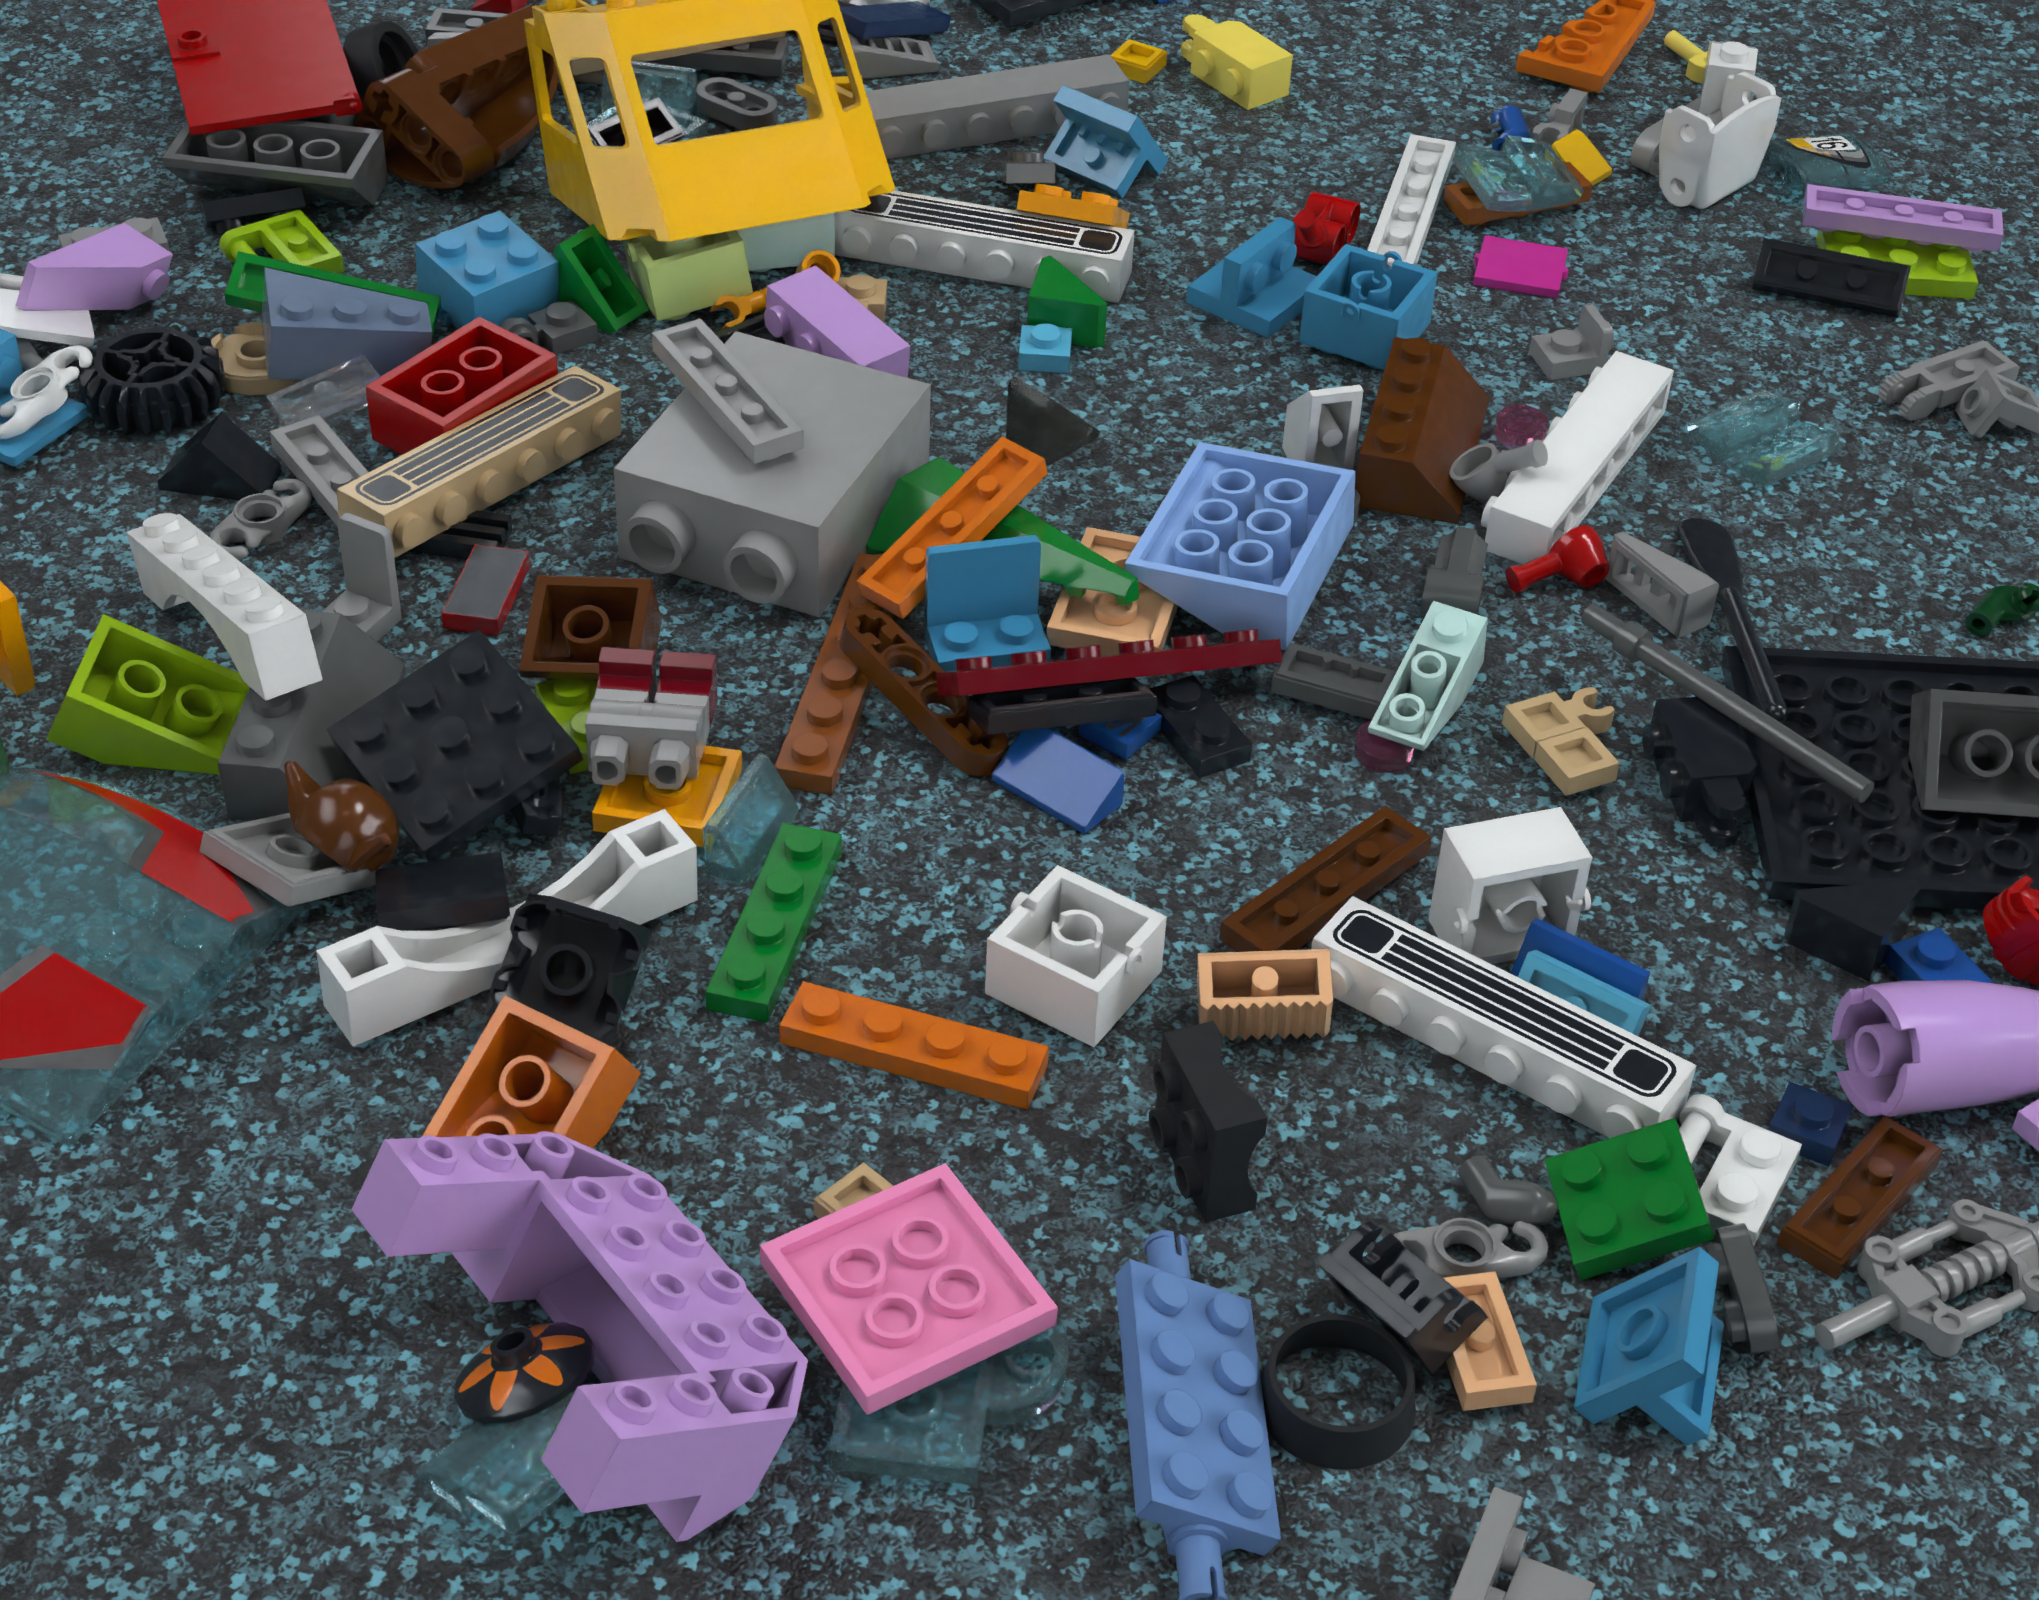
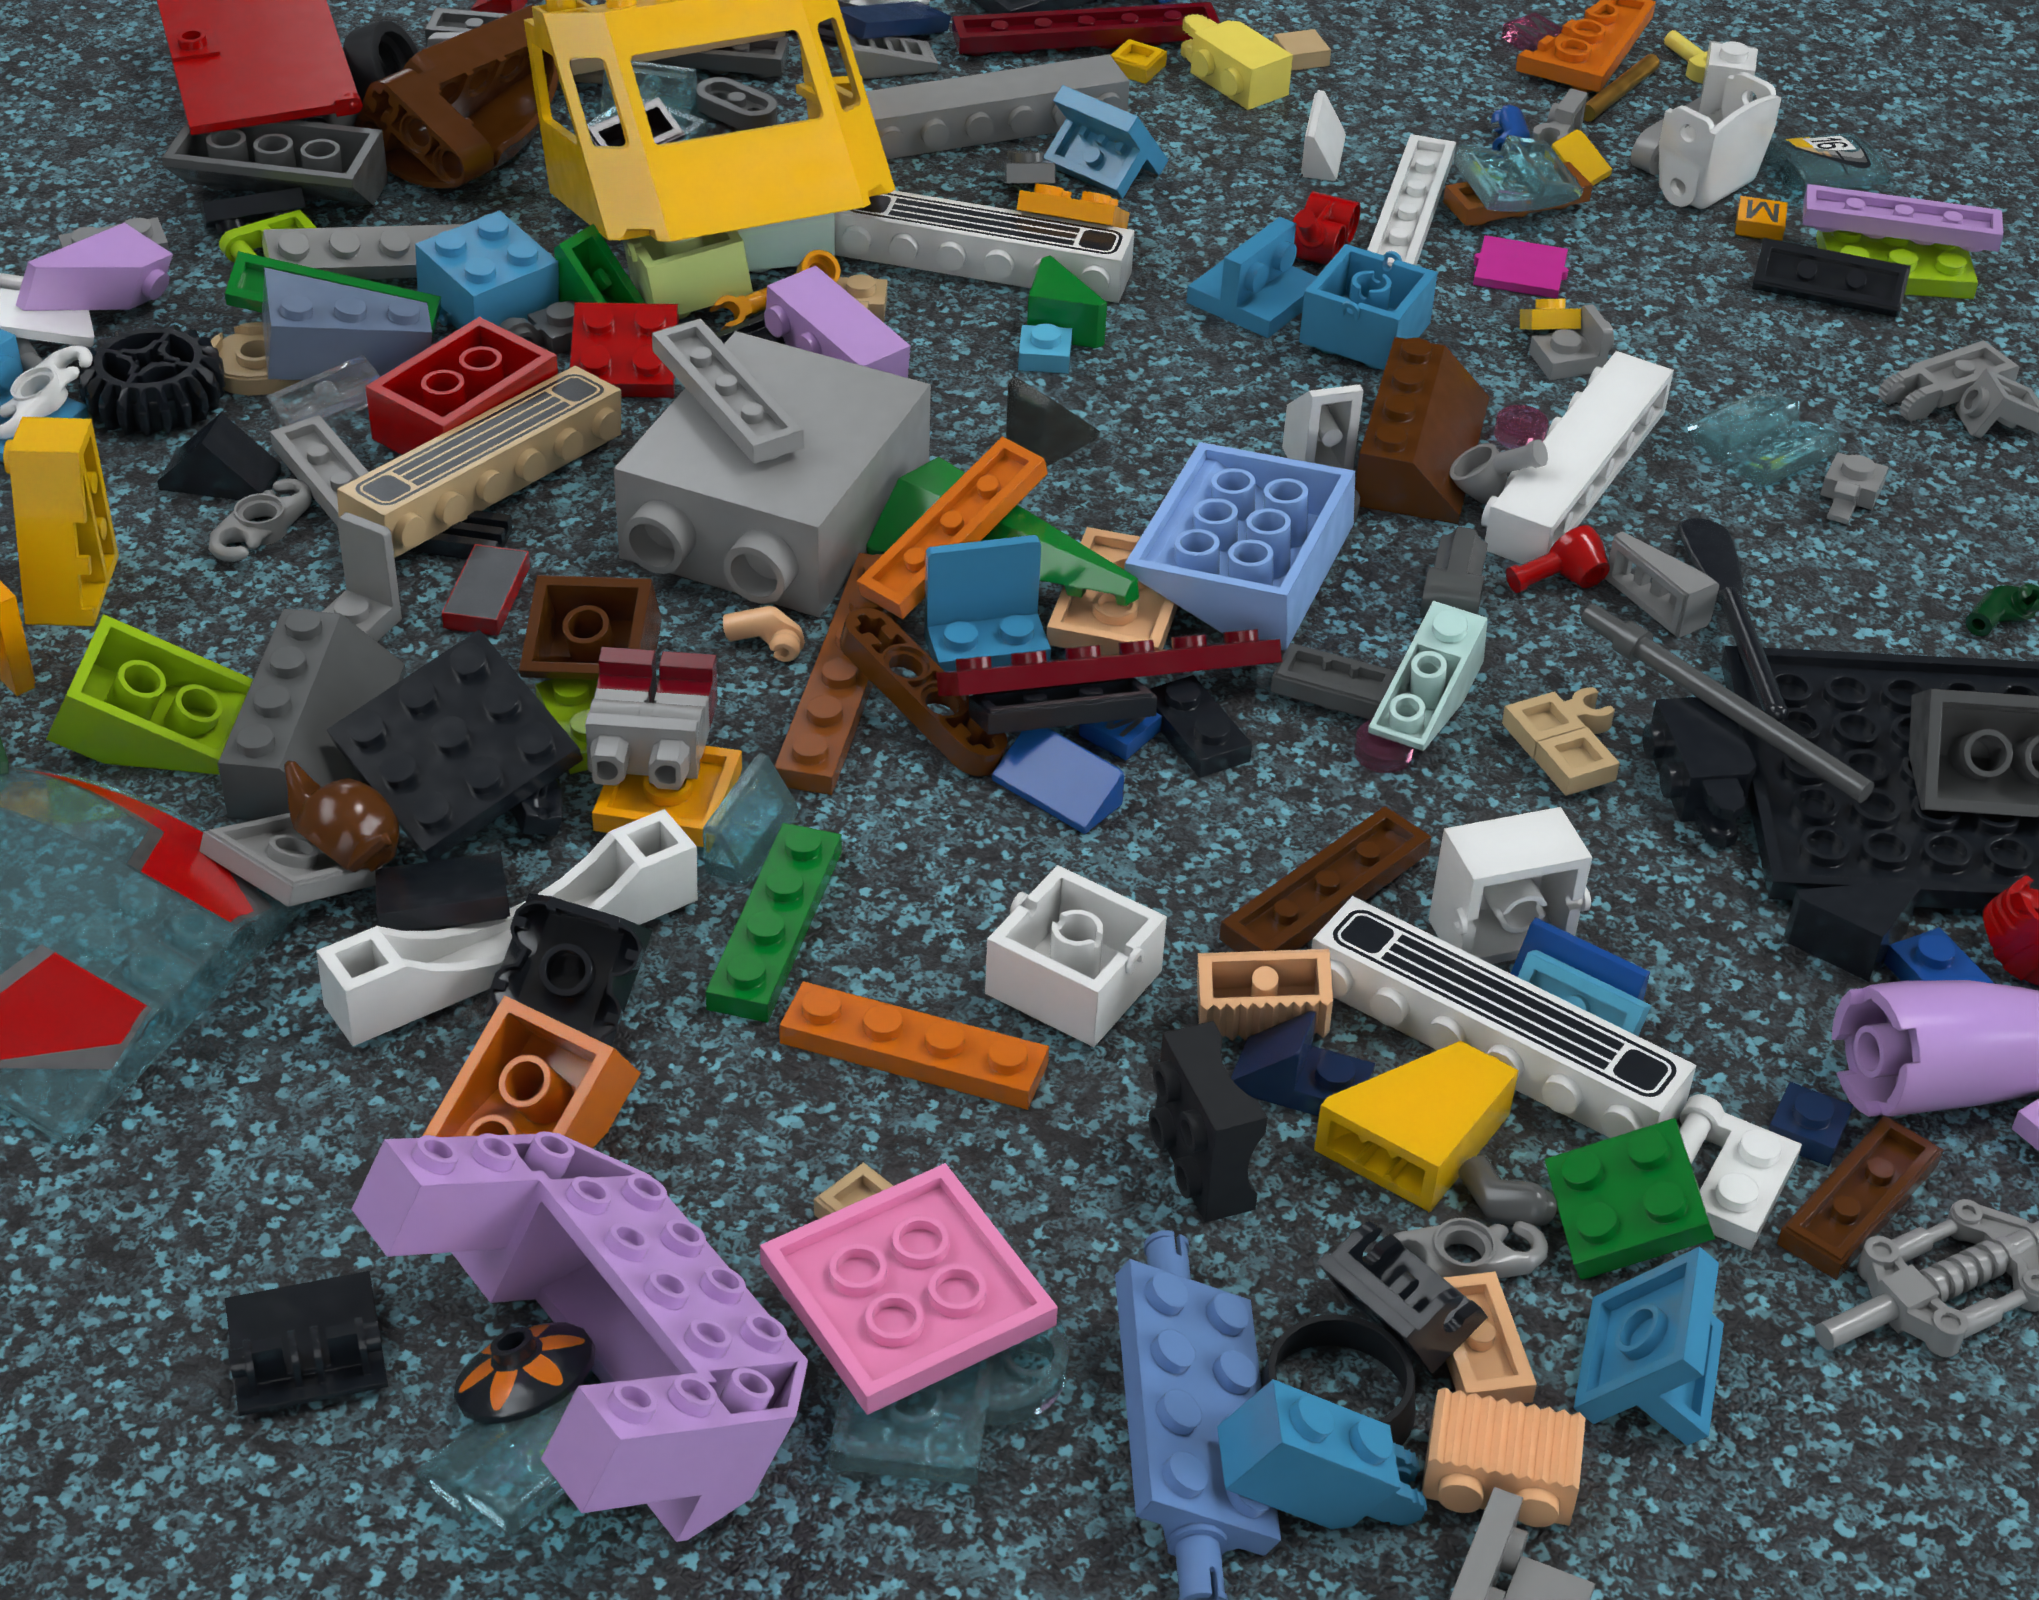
(60, 520): none -> yellow wedge
(253, 620): white arch -> none
(304, 1343): none -> black hinge
(352, 251): none -> light grey plate
(617, 345): none -> red plate
(770, 625): none -> light nougat arm
(1075, 28): none -> dark red plate
(1292, 1073): none -> dark blue slope
(1307, 48): none -> tan tile
(1318, 1460): none -> dark azure hinge
(1322, 141): none -> white slope
(1418, 1121): none -> yellow slope
(1504, 1446): none -> light nougat brick
(1528, 30): none -> clear pink tile
(1550, 315): none -> yellow plate
(1620, 86): none -> pearl gold bar
(1749, 1311): dark grey plate -> none
(1761, 218): none -> light orange tile
(1852, 483): none -> light grey plate

